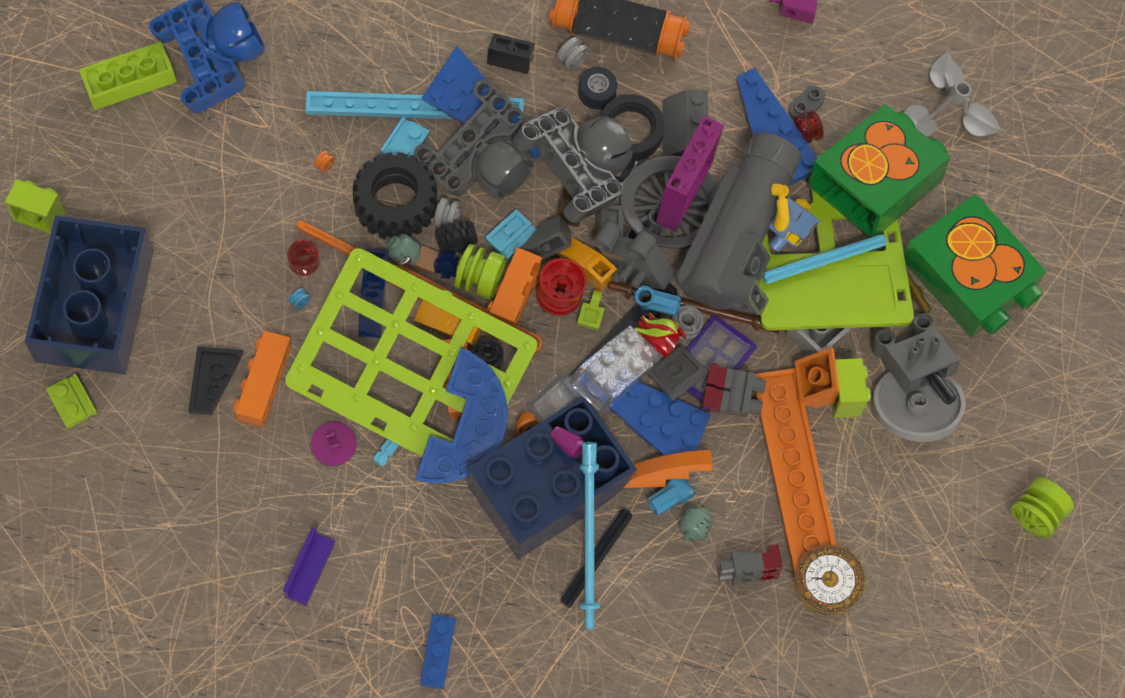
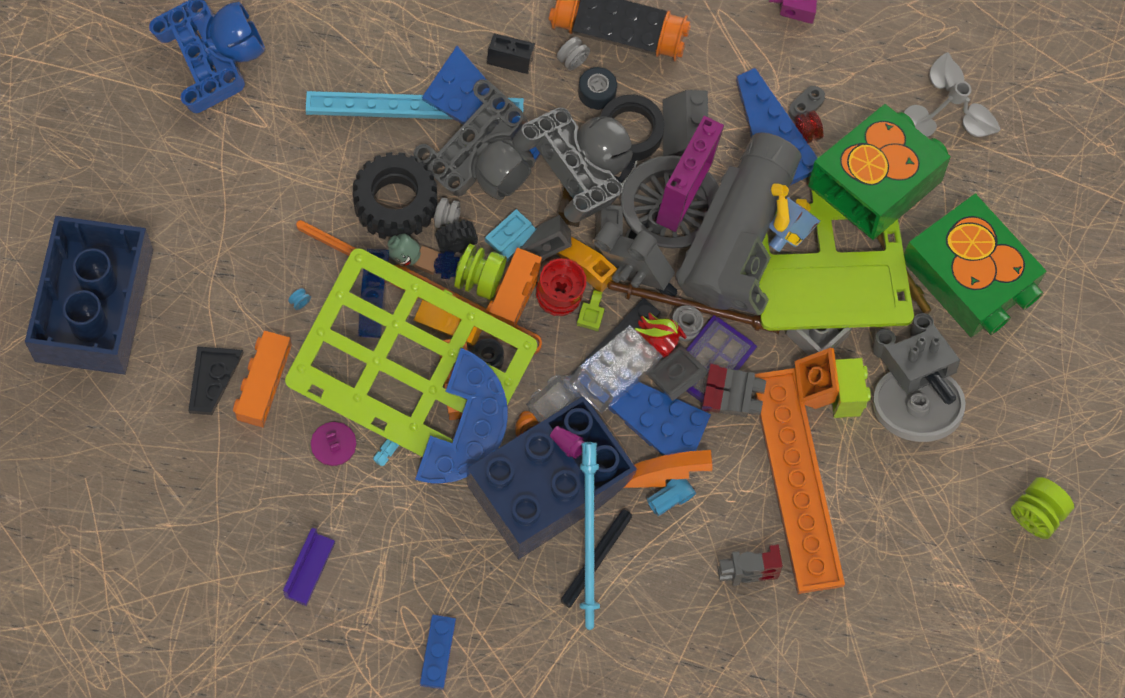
(34, 205): lime brick -> none
(71, 401): lime plate -> none
(127, 75): lime slope -> none
(307, 266): clear red wheel -> none
(324, 161): orange bush -> none
(405, 138): medium azure plate -> none
(659, 301): dark azure piece -> none
(696, 524): sand green head -> none
(824, 259): medium azure axle -> none
(829, 580): tile -> none

